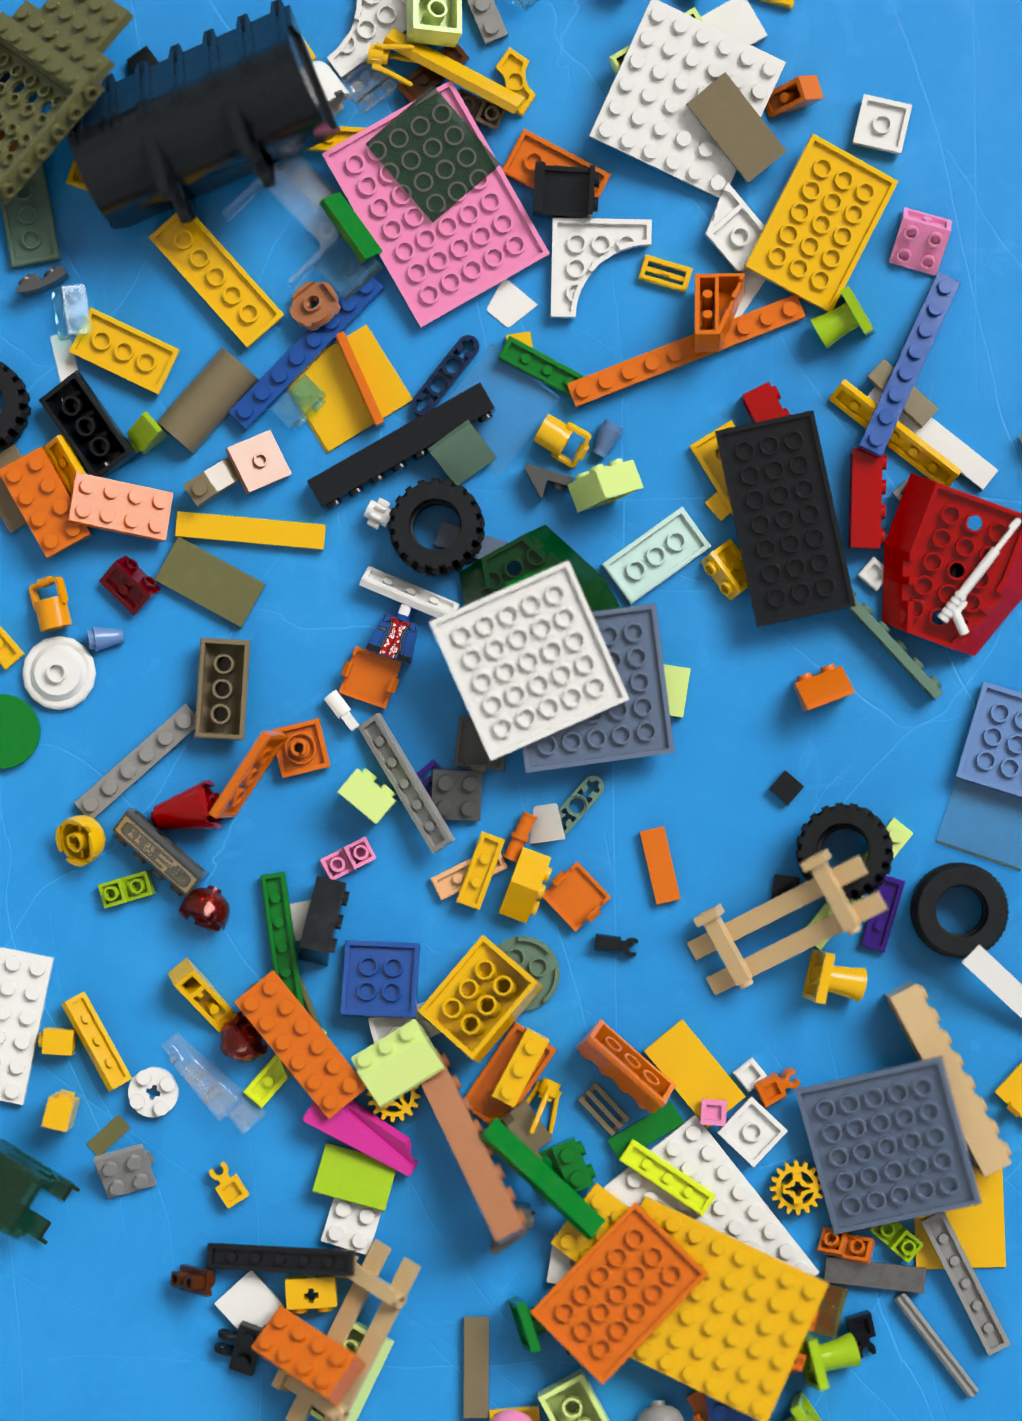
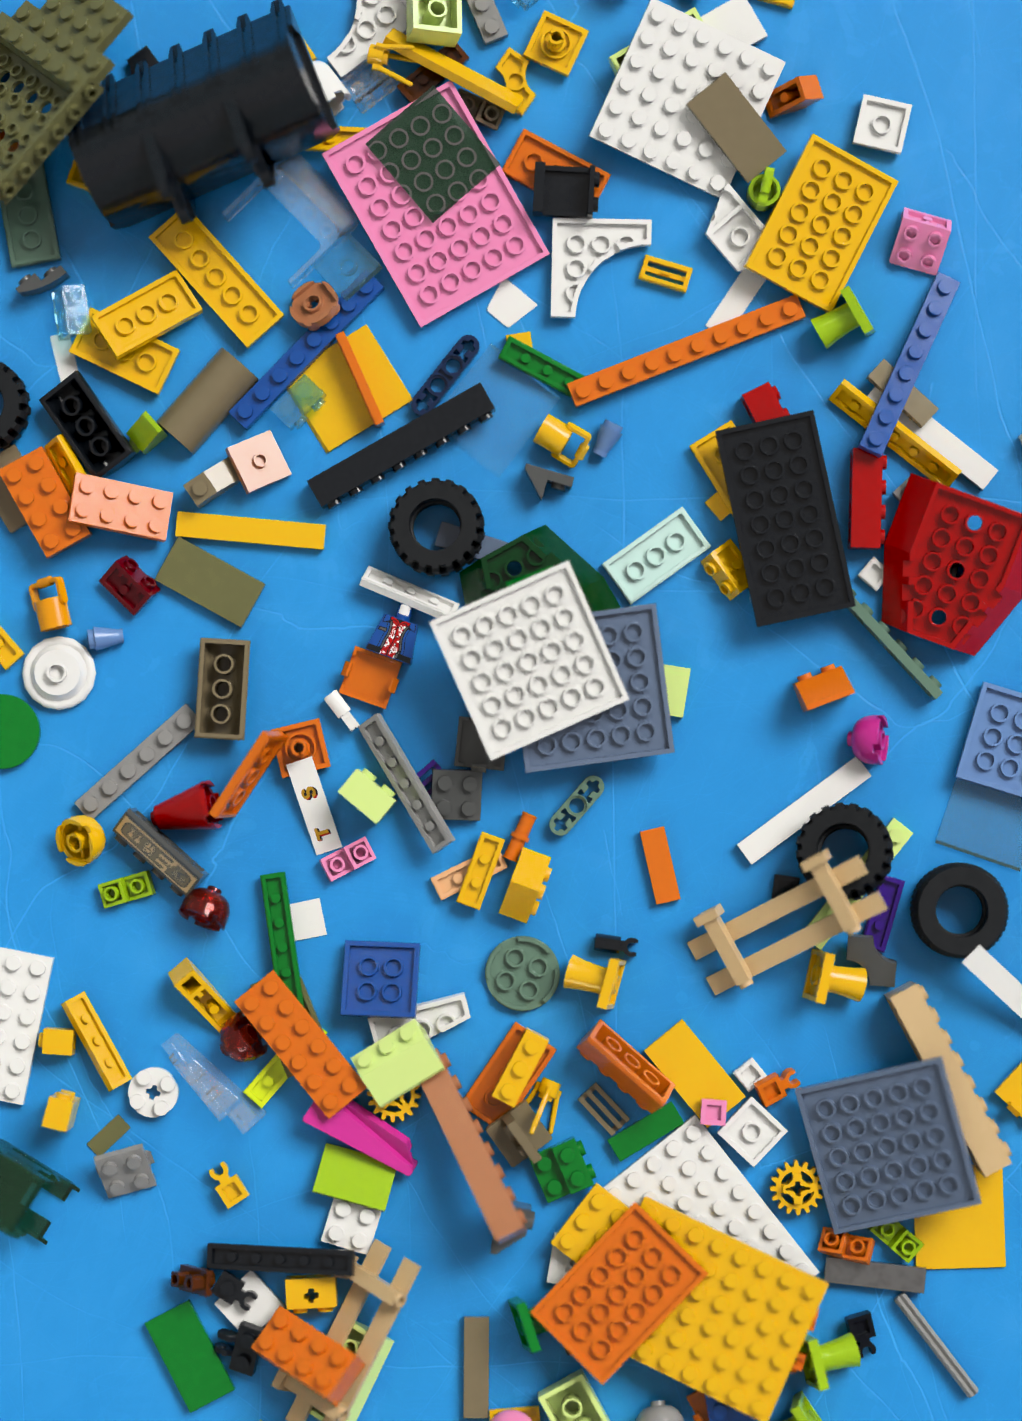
(146, 314): none -> yellow plate
(189, 1355): none -> green tile
(230, 1288): none -> black plate
(314, 805): none -> white sticker
(323, 920): black wedge -> none
(350, 227): green tile -> none
(378, 513): white gear -> none
(462, 453): sand green tile -> none
(480, 999): yellow slope -> none
(542, 1178): green tile -> none
(547, 825): white sticker -> none
(556, 43): none -> yellow plate
(576, 896): orange piece -> none
(596, 979): none -> yellow plant
(604, 484): yellowish green piece -> none
(667, 1177): neon yellow tile -> none
(715, 307): orange wedge -> none
(763, 191): none -> lime piece
(786, 787): black tile -> none
(798, 813): none -> white tile
(831, 1310): clear orange plate -> none
(869, 739): none -> dark pink cylinder
(879, 968): none -> dark grey tile
(957, 602): white piece -> none
(965, 1282): light grey plate -> none

